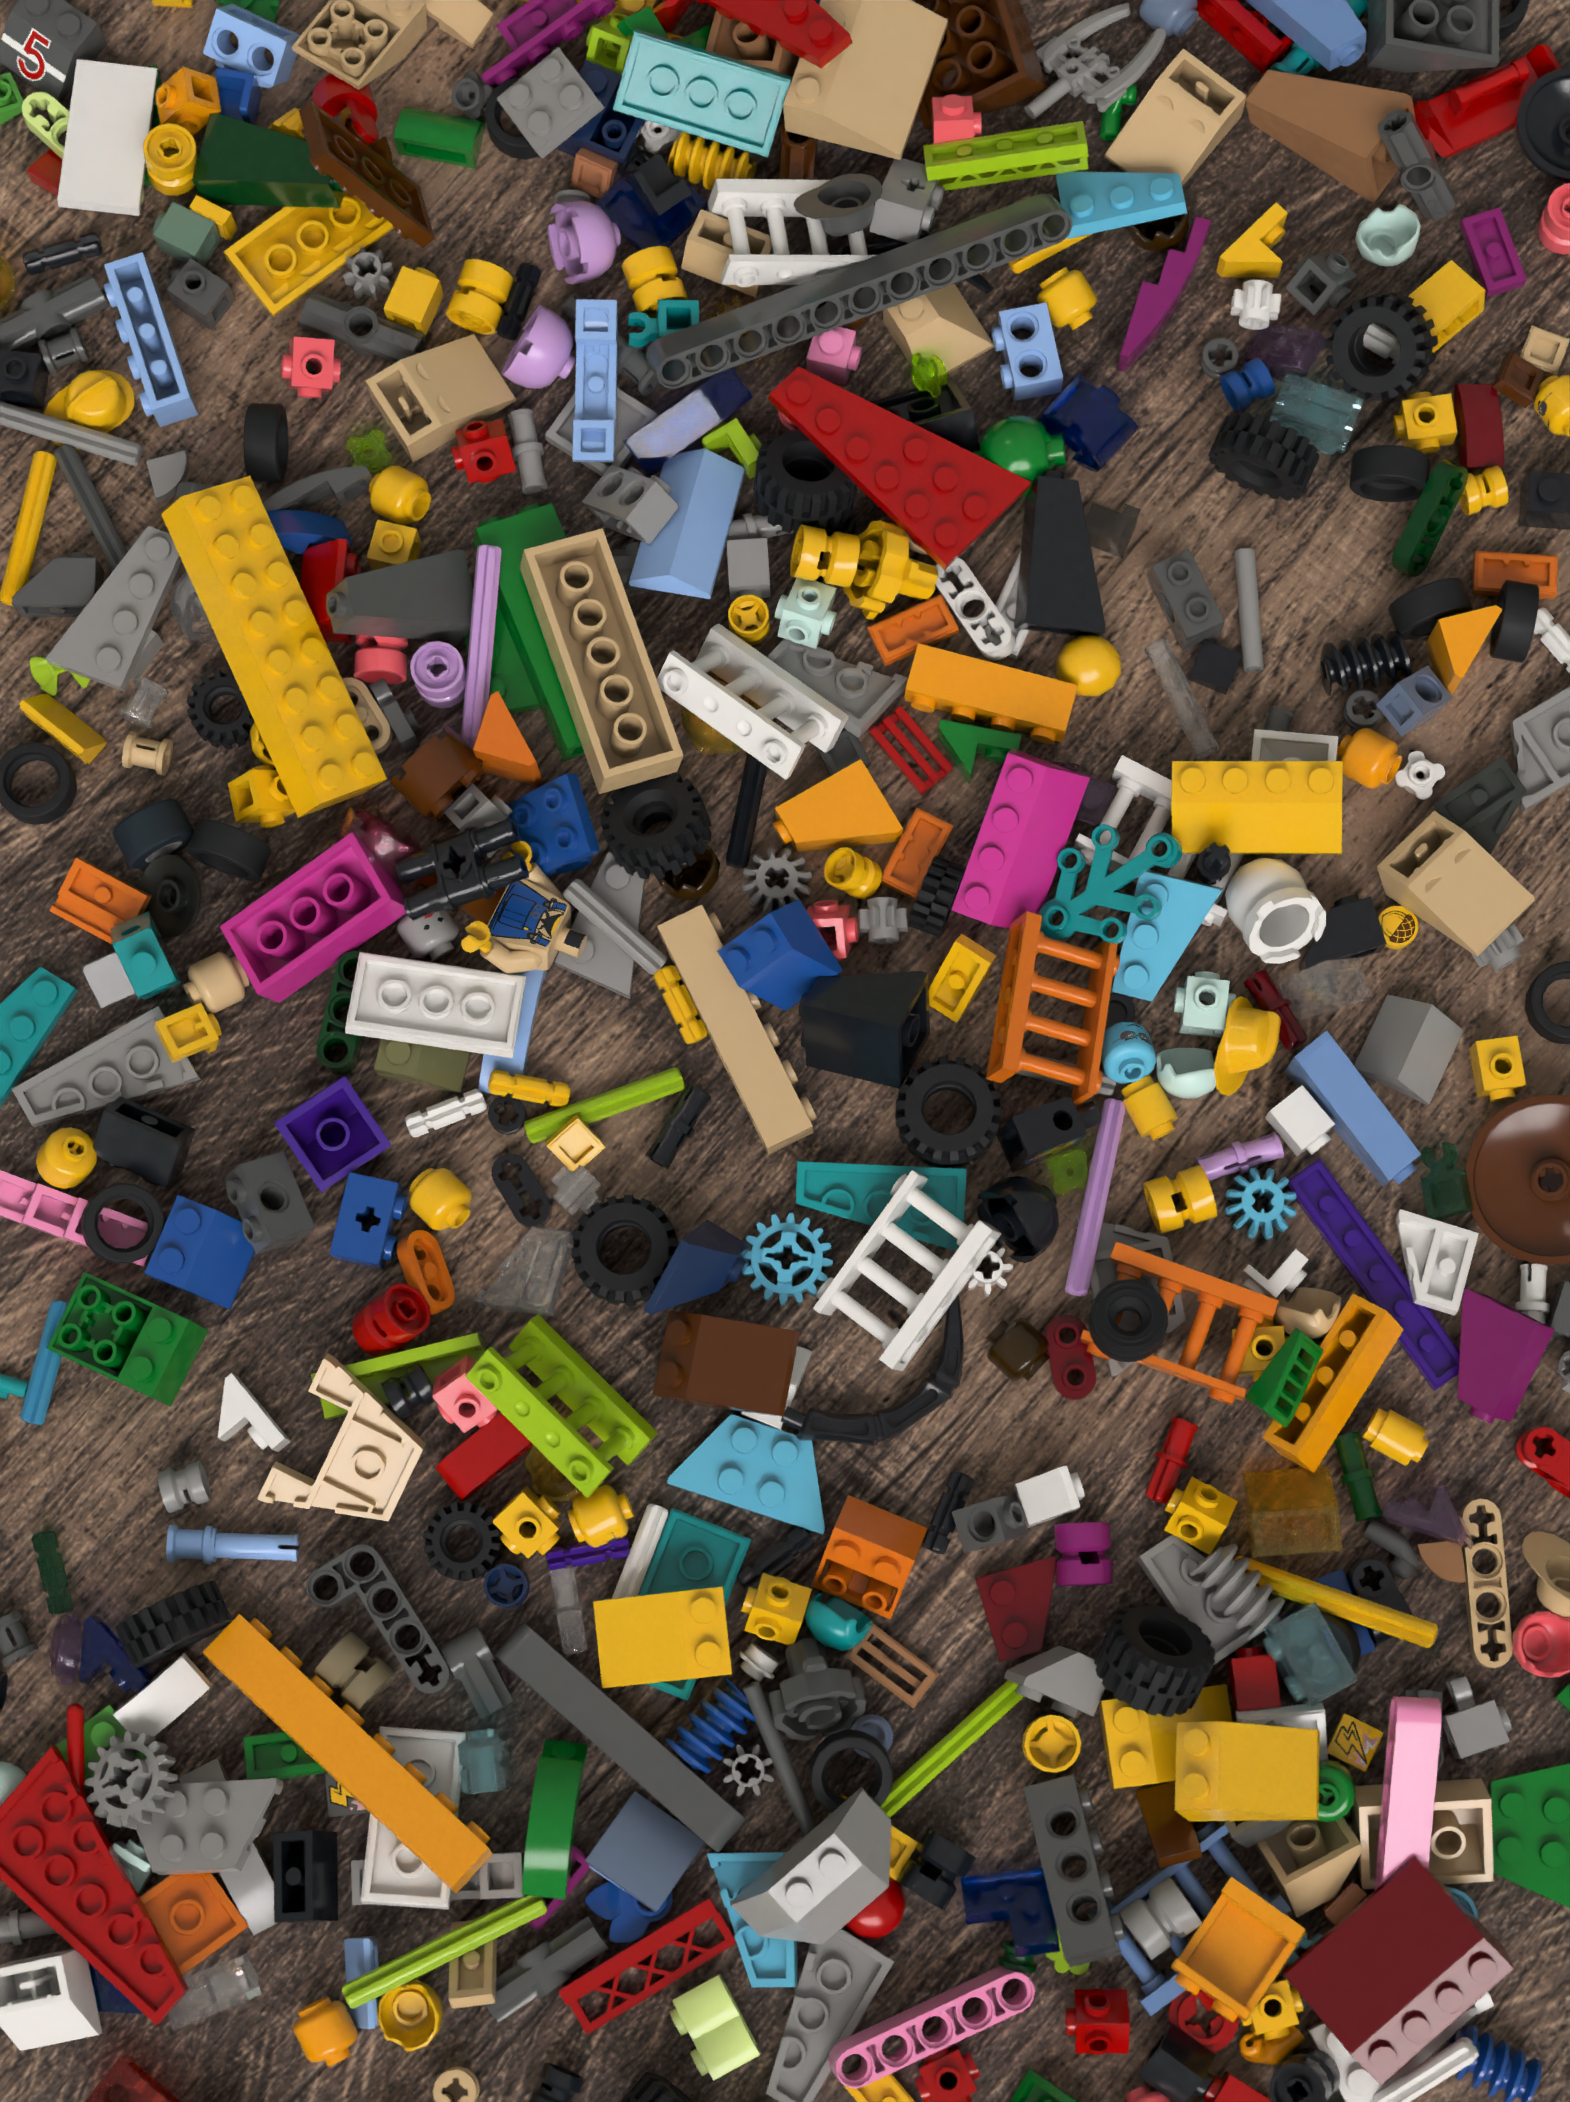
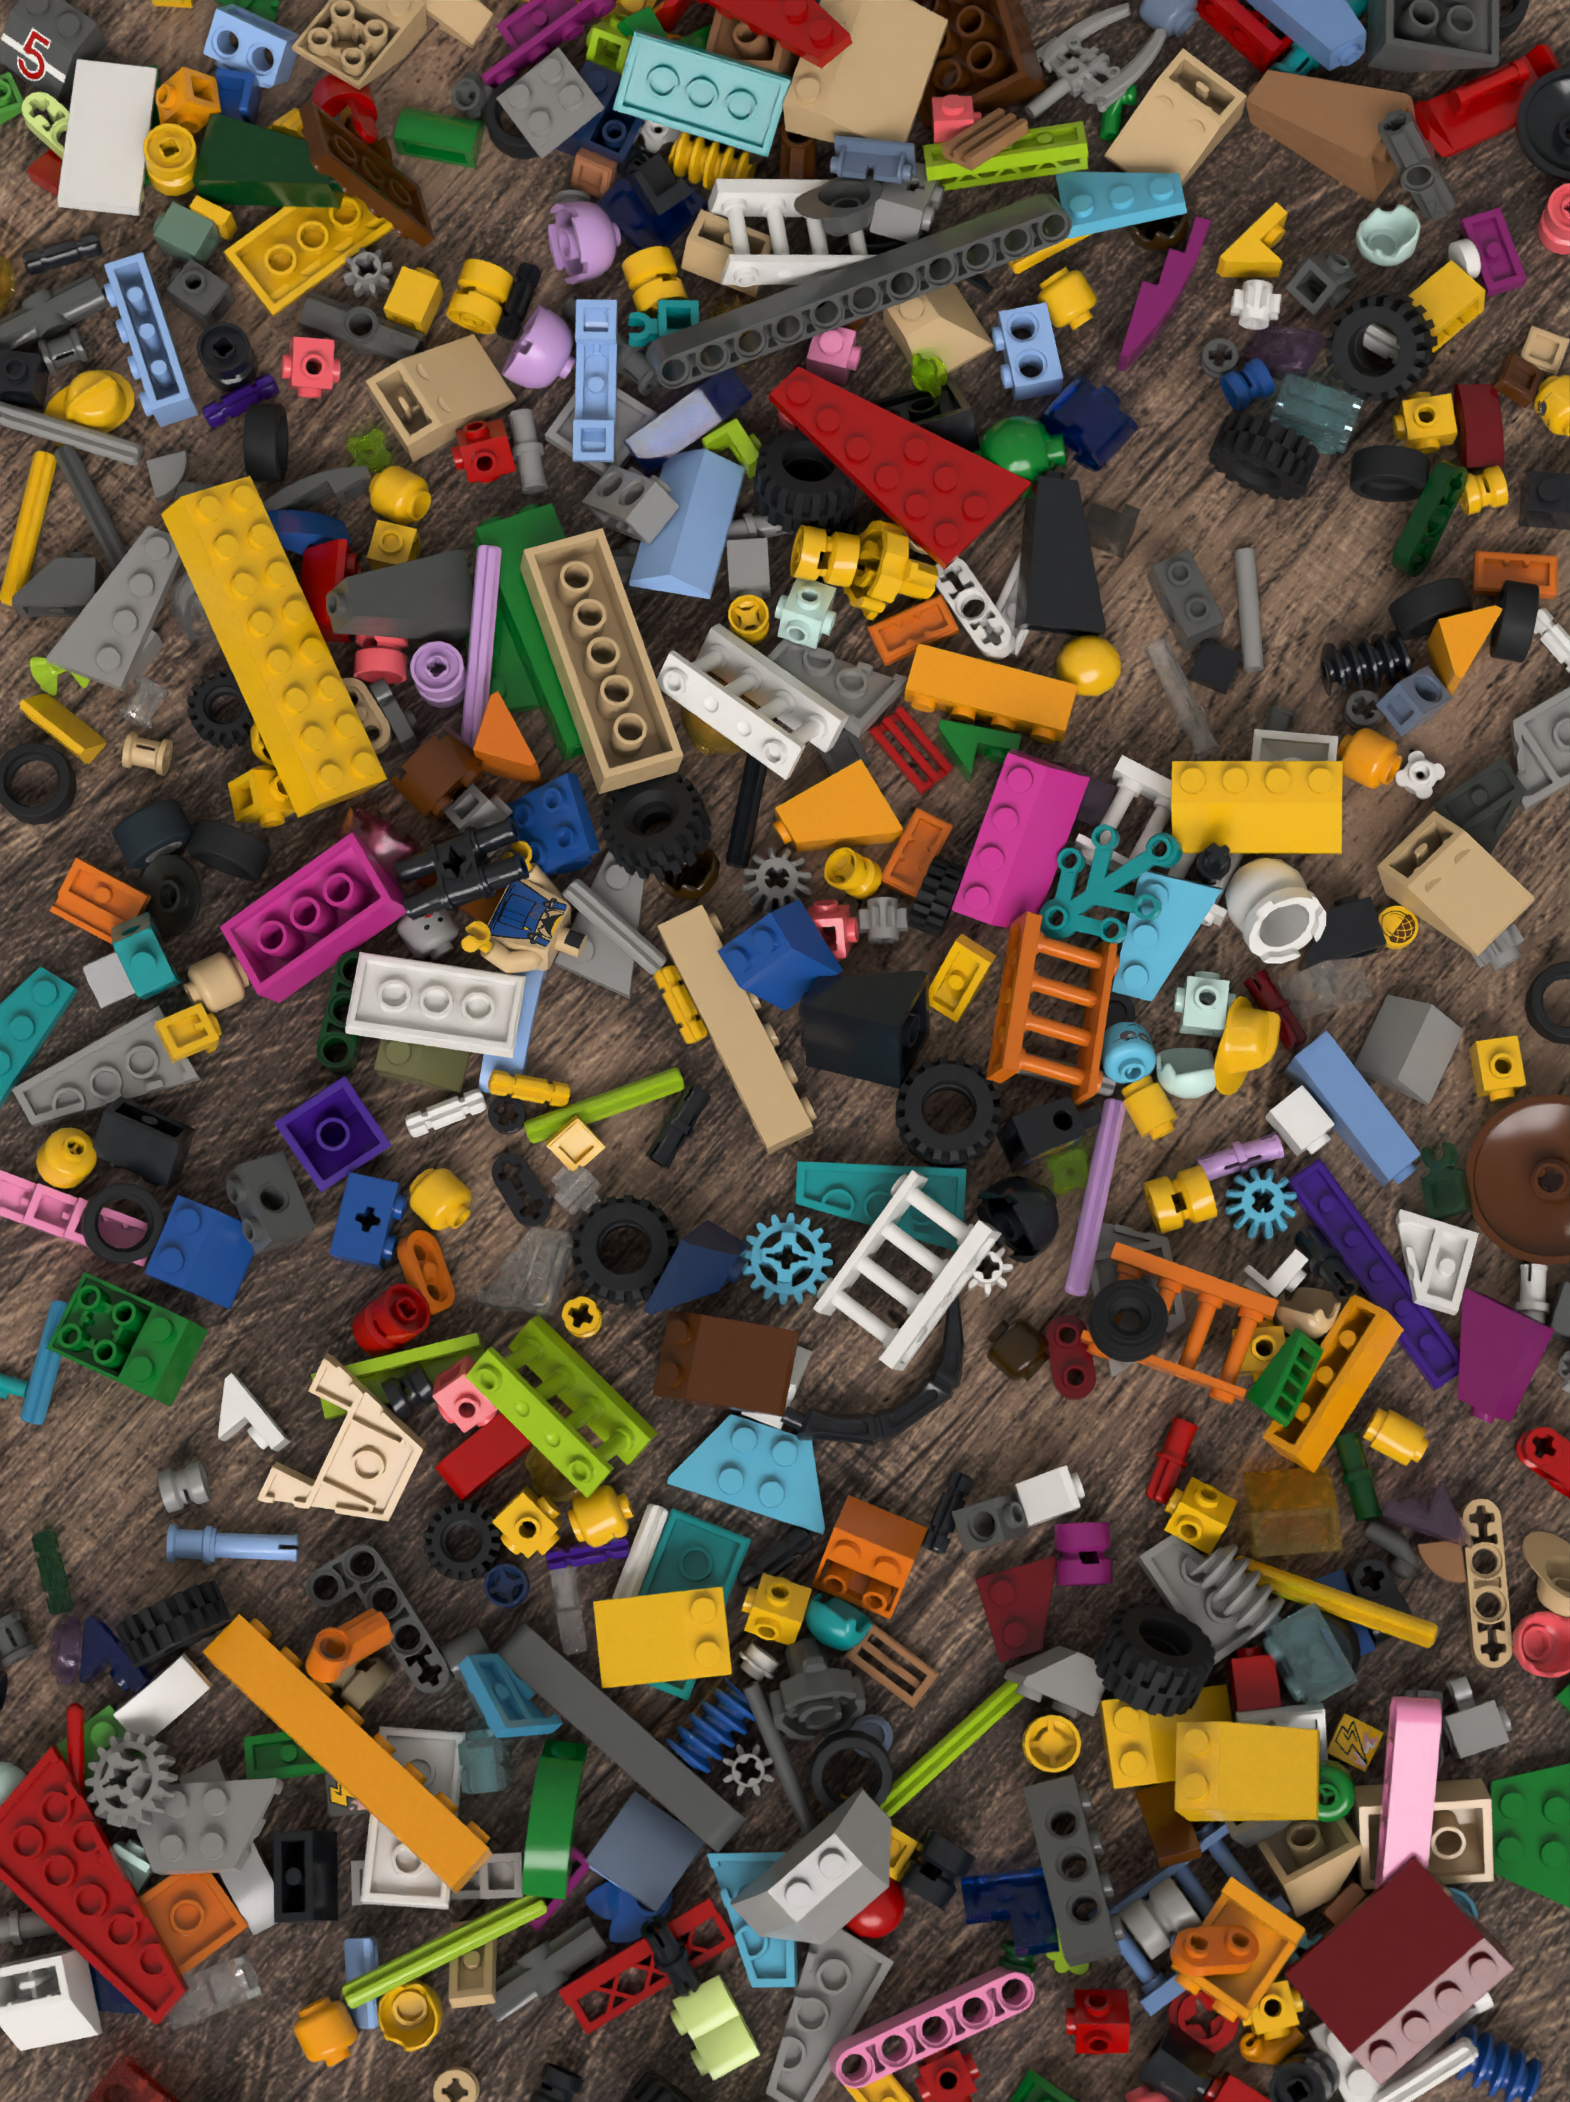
(227, 356): none -> black wheel
(239, 399): none -> dark purple axle
(348, 1644): none -> orange piece
(505, 1698): none -> dark azure wing
(577, 1305): none -> yellow bush
(670, 1956): none -> black pin
(889, 159): none -> sand blue hinge
(985, 139): none -> medium nougat tile
(1217, 1951): none -> orange plate
(1326, 1263): none -> black pin
(1465, 256): none -> white tile

